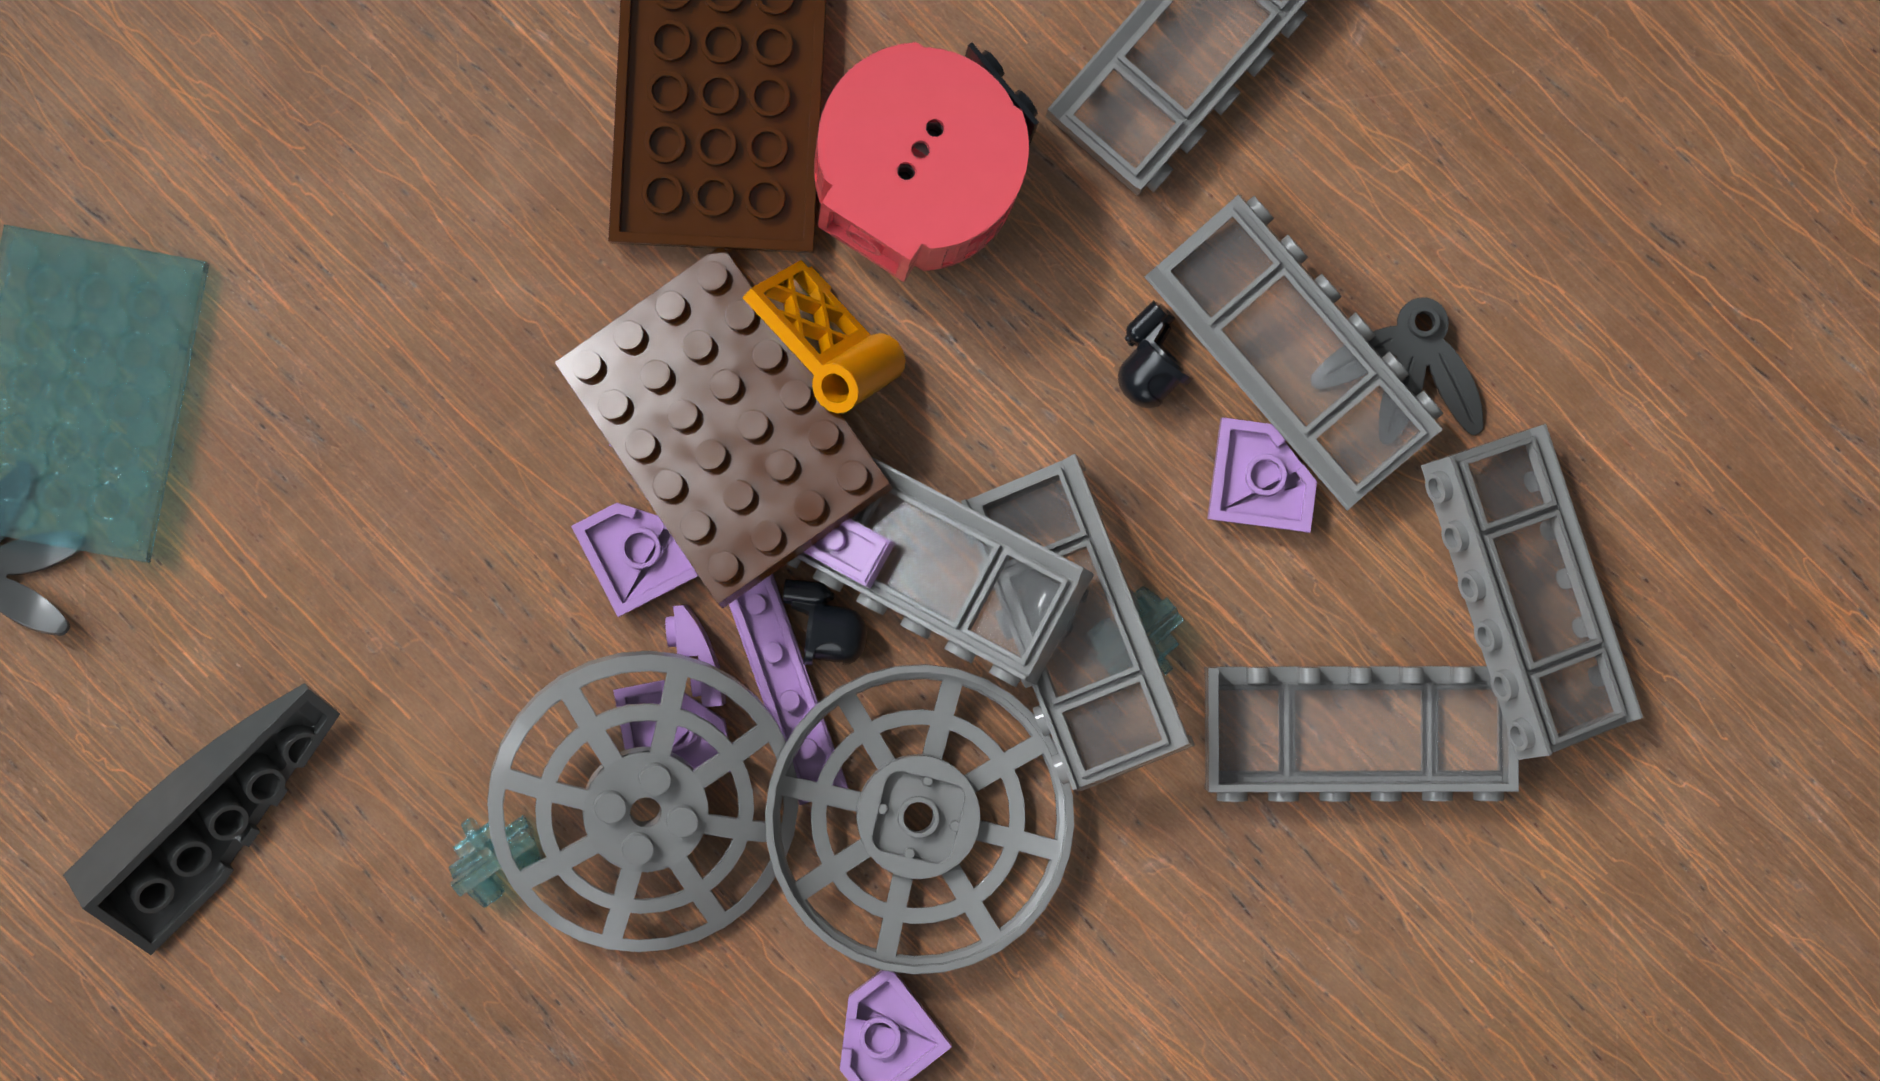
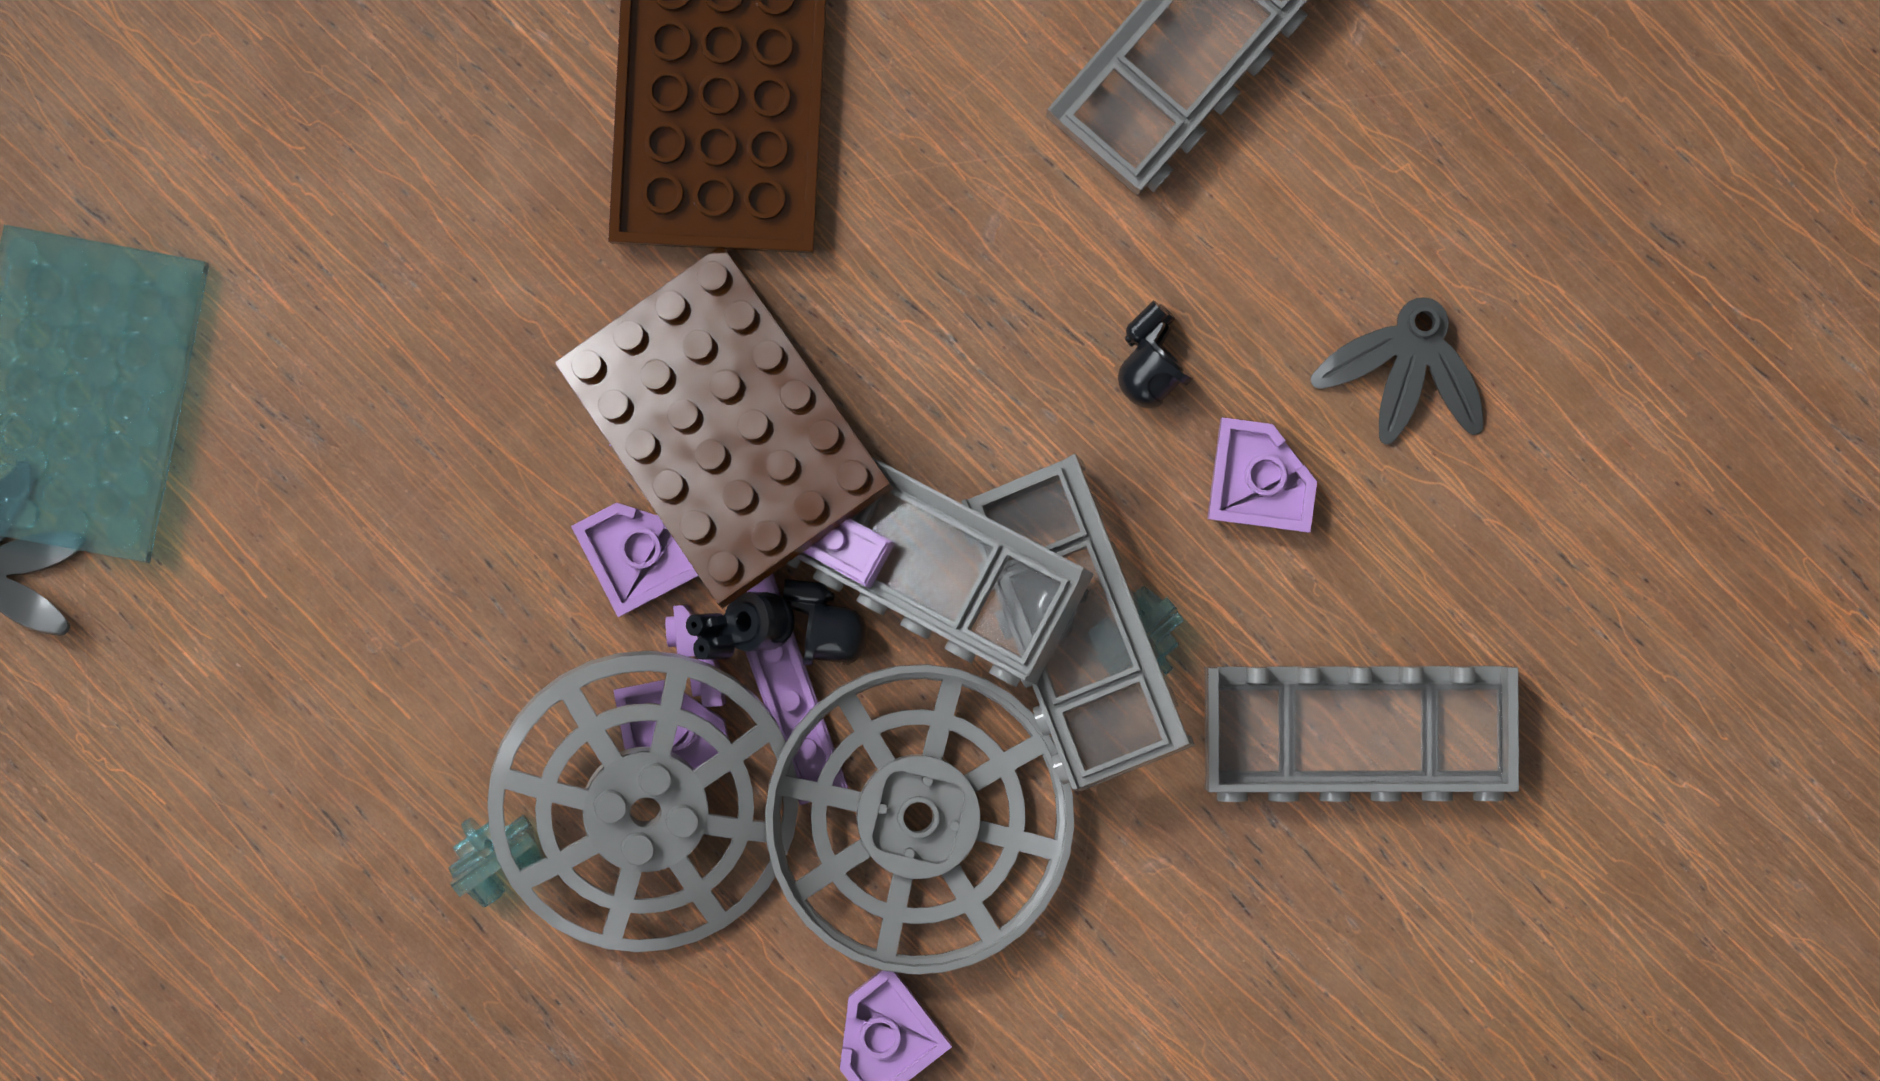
(189, 828): dark grey wedge -> none
(749, 624): none -> black piece
(849, 363): light orange piece -> none
(921, 156): coral piece -> none
(1296, 350): window -> none
(1531, 592): light grey window -> none

